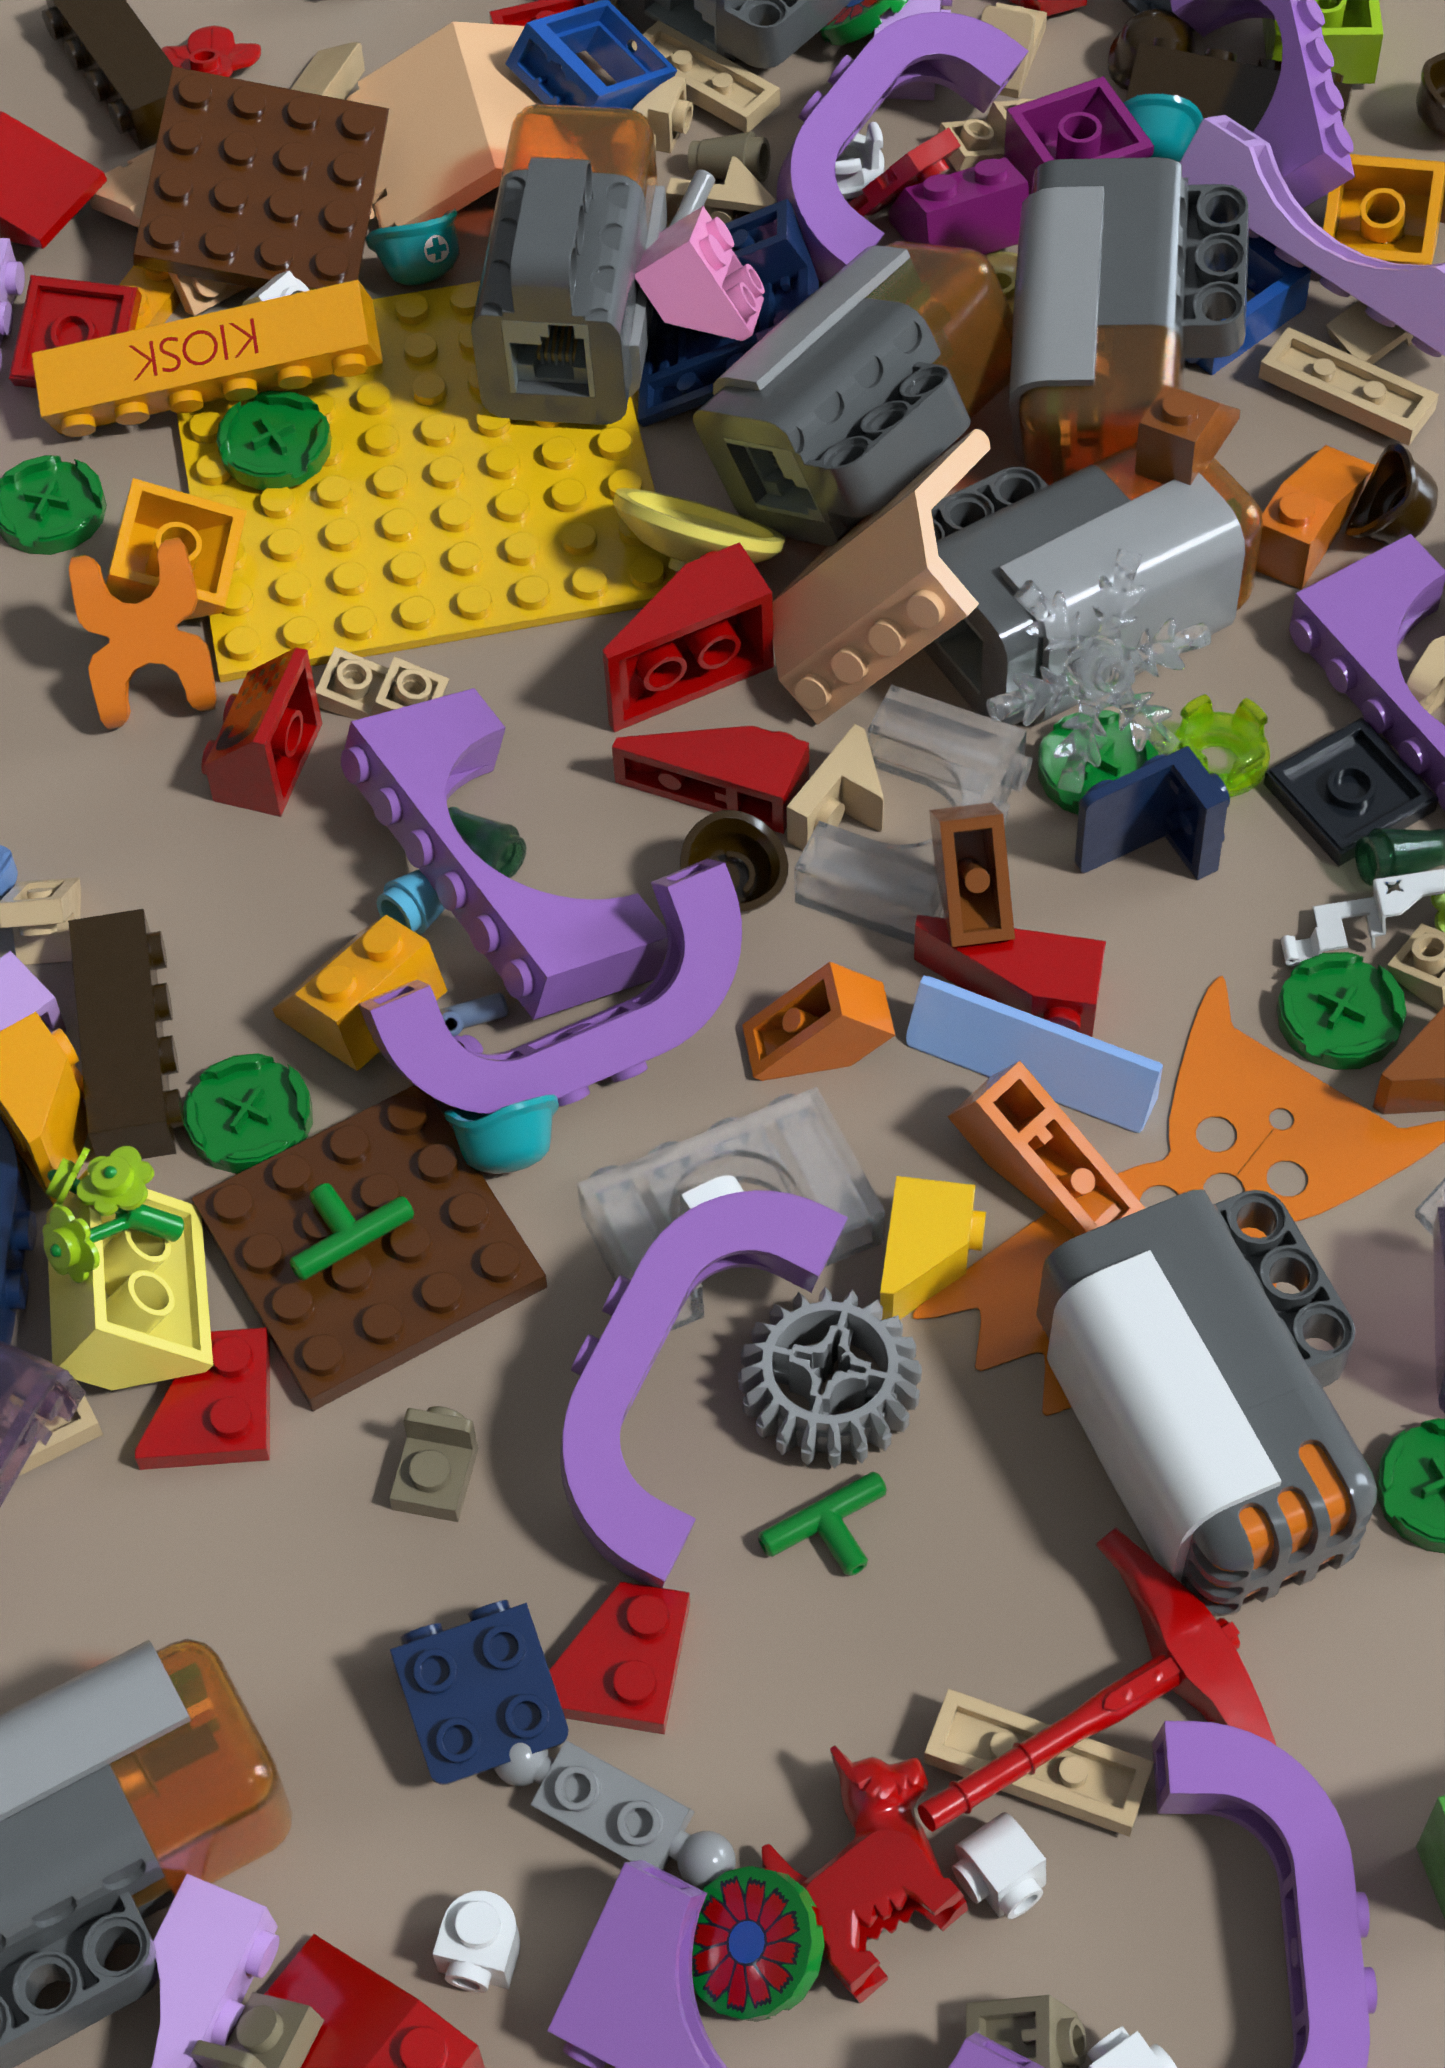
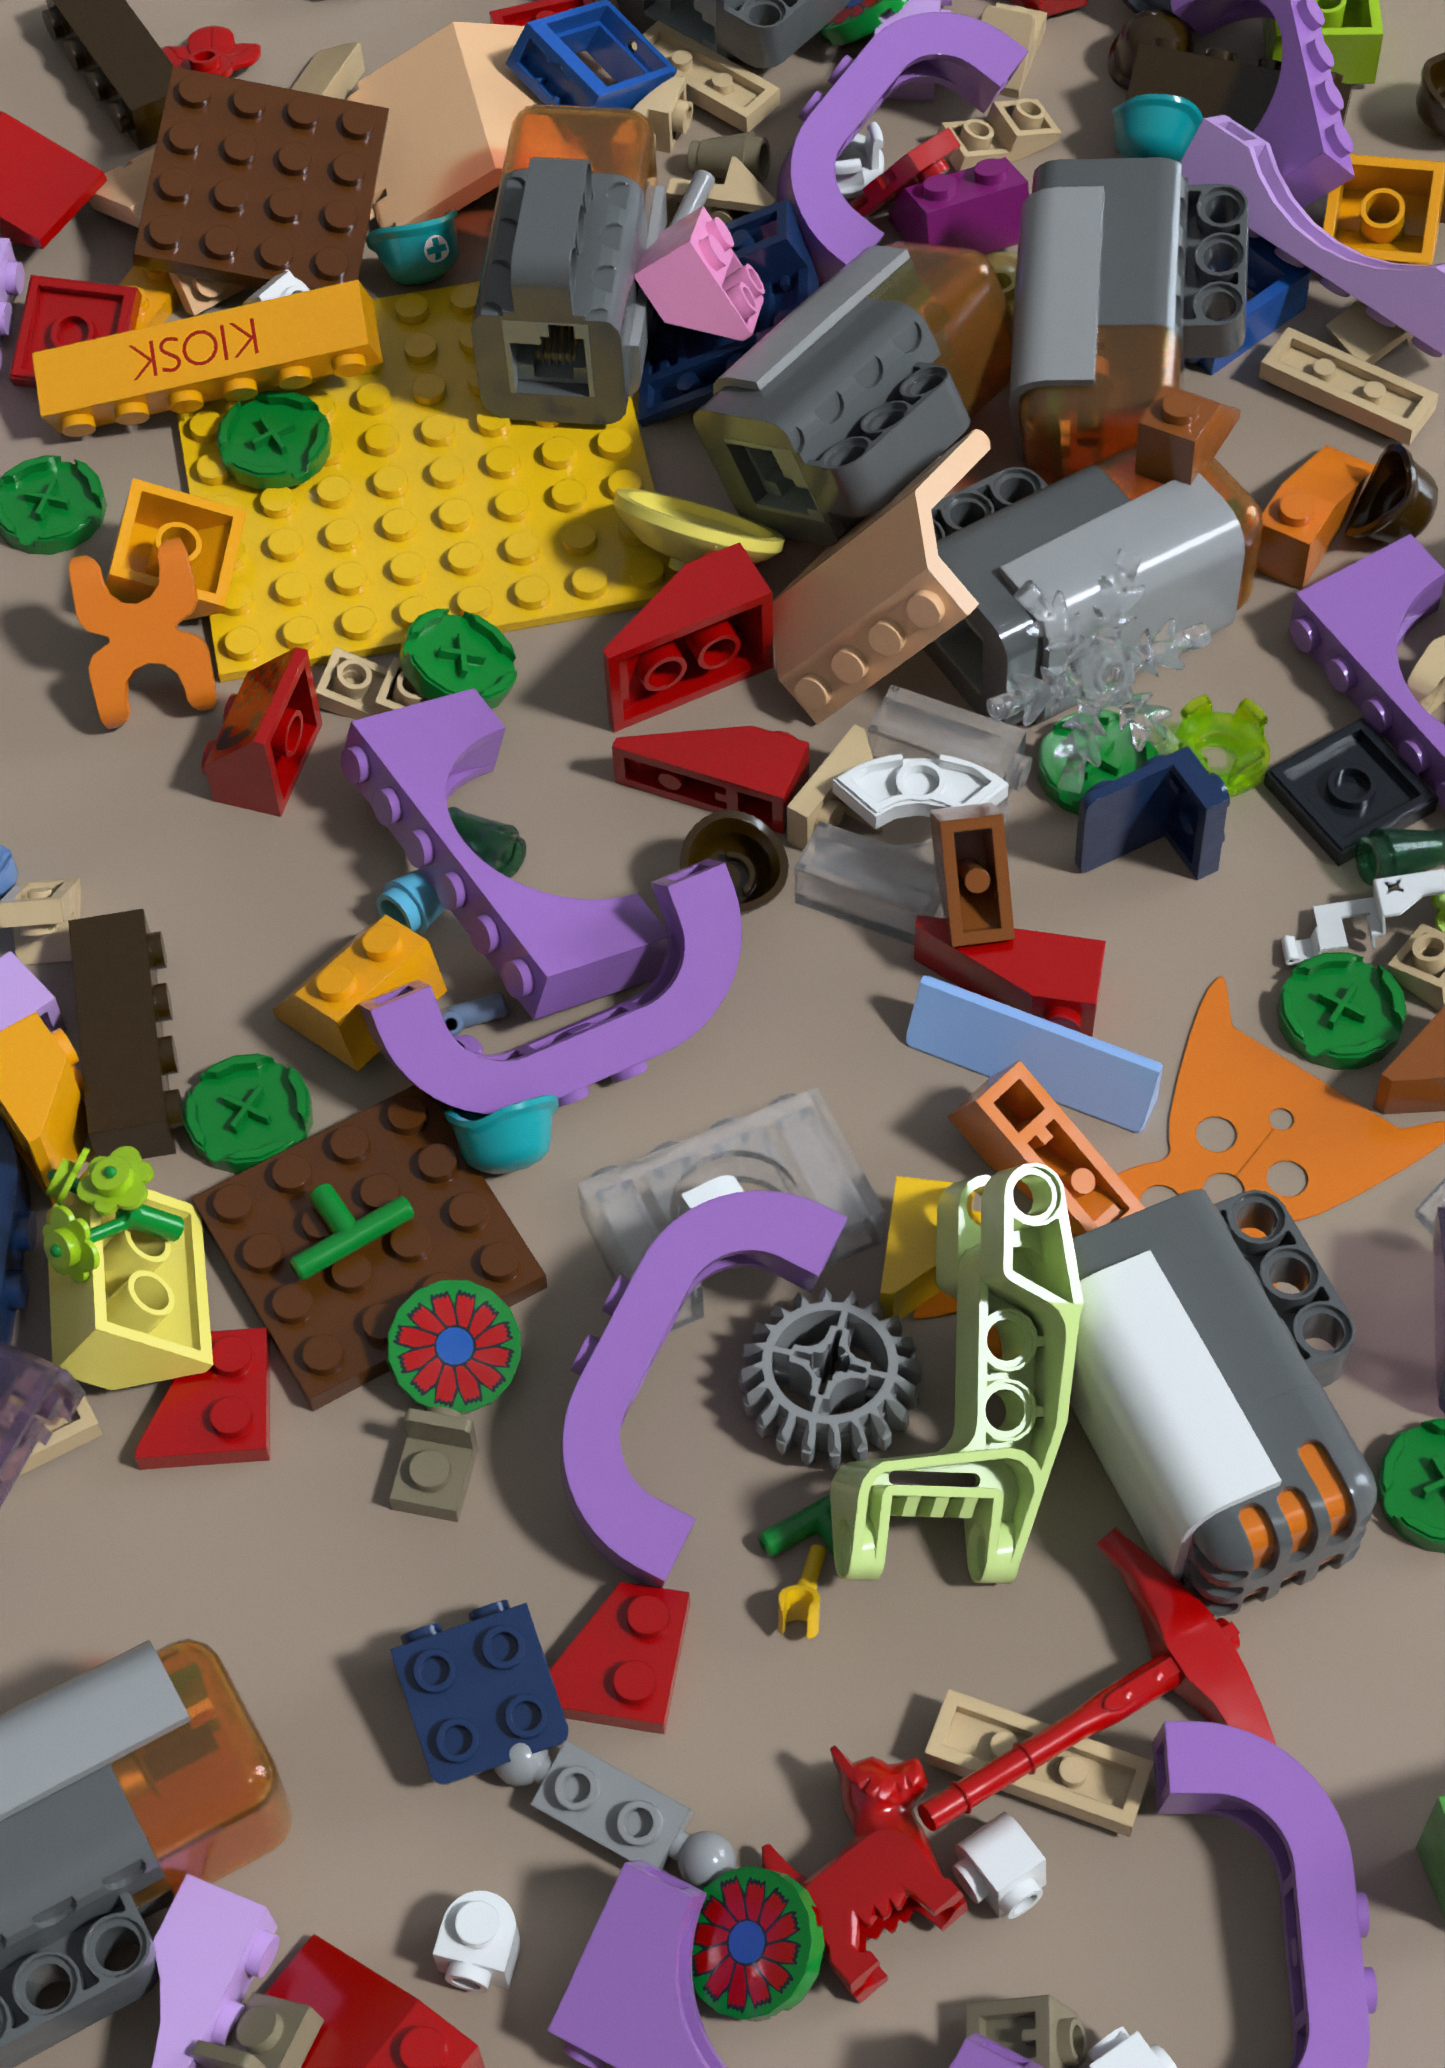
(453, 1346): none -> tile
(457, 654): none -> green tile
(803, 1599): none -> yellow hand
(819, 1025): orange slope -> none
(912, 786): none -> white tile
(1027, 1285): none -> yellowish green piece
(1073, 124): magenta slope -> none

